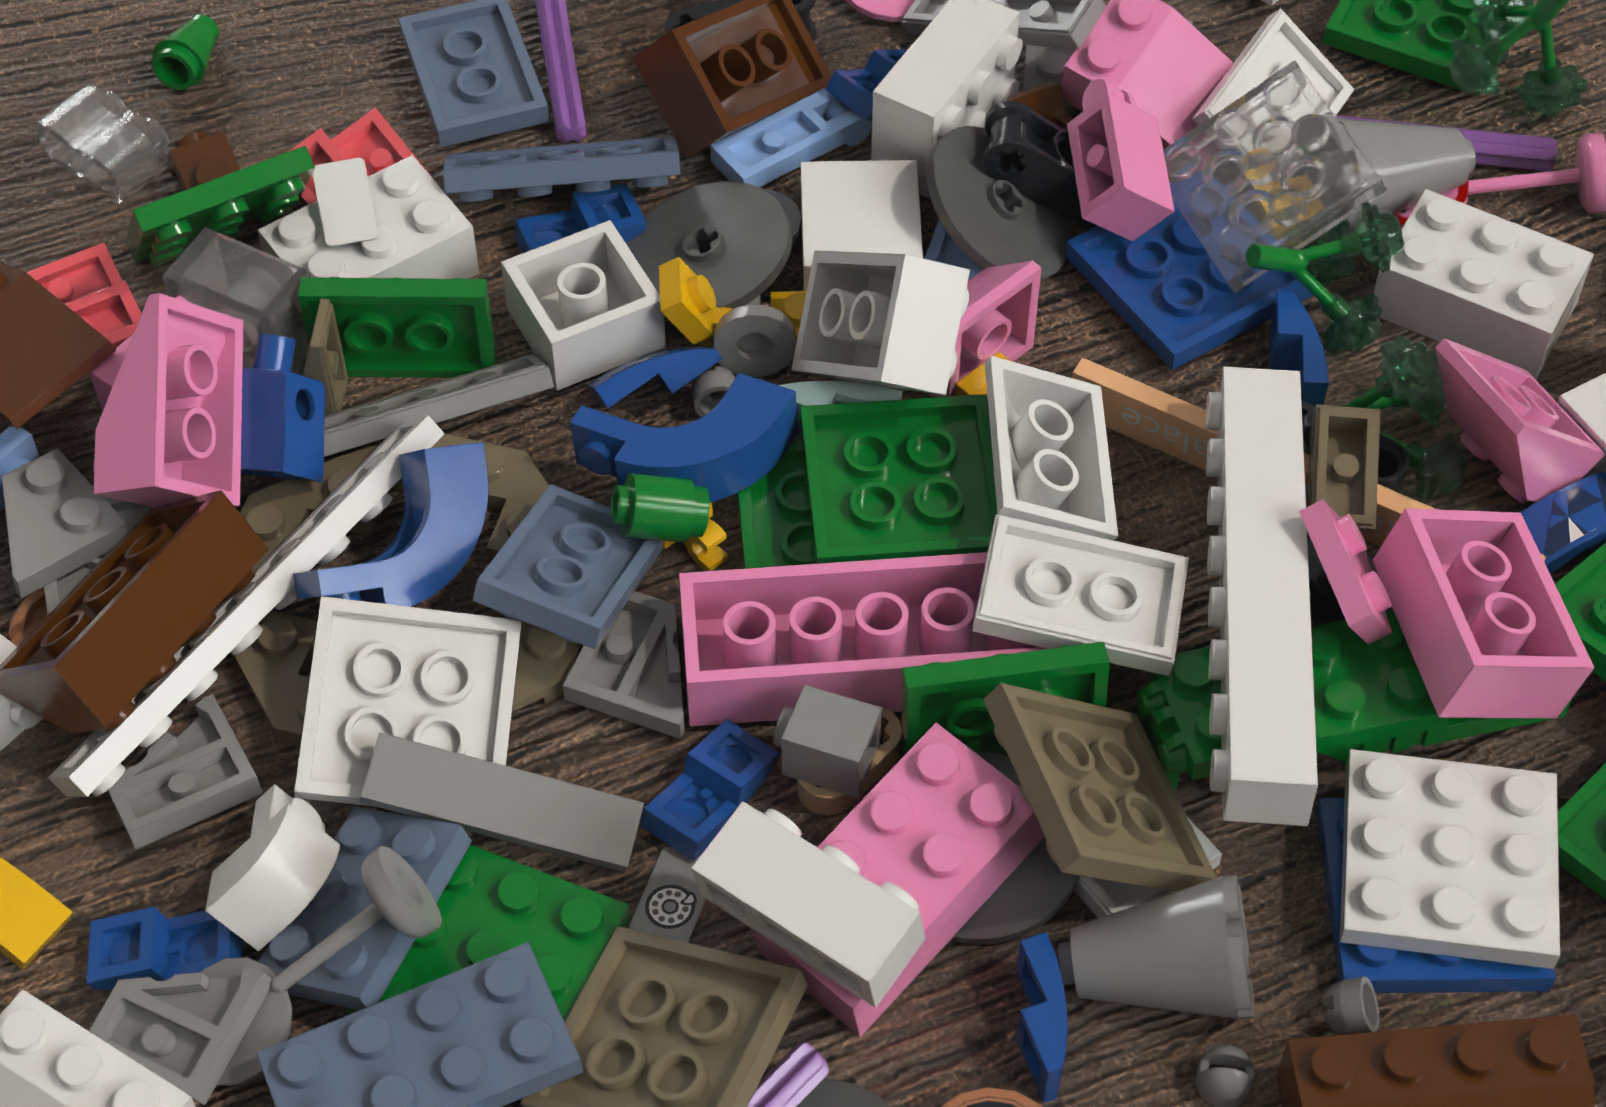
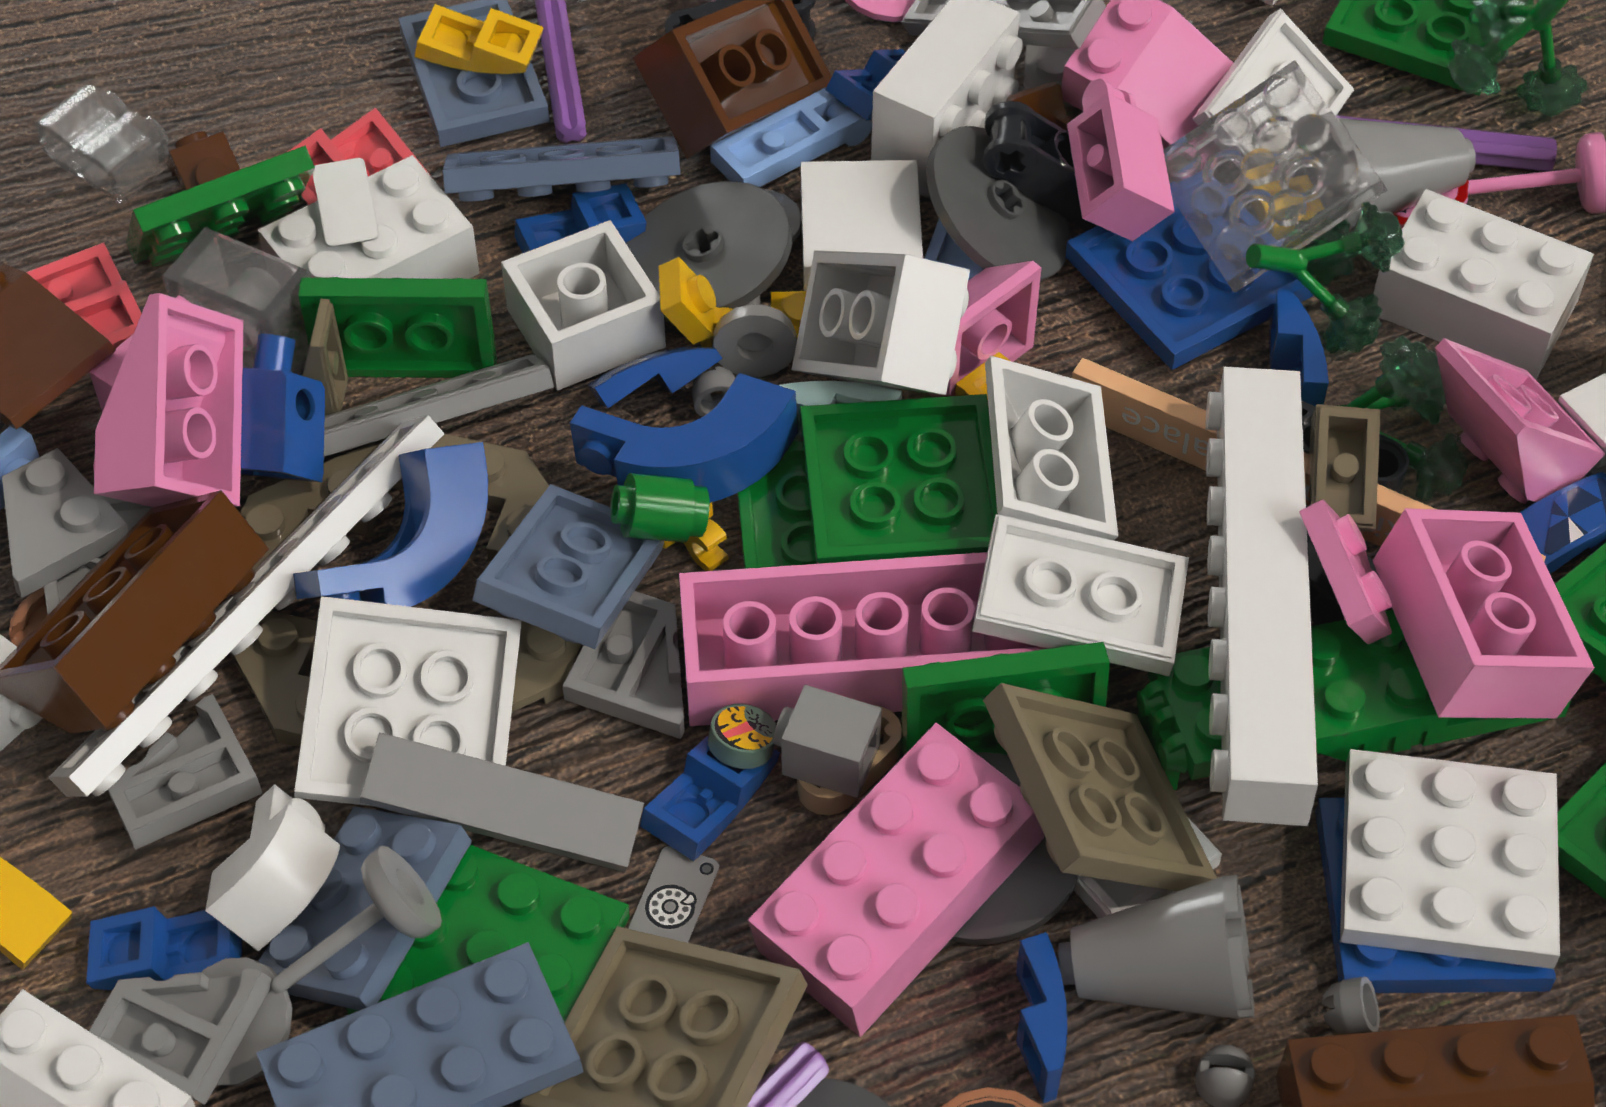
(185, 53): green cone -> none
(465, 43): none -> yellow slope
(742, 736): none -> tile
(811, 901): white brick -> none

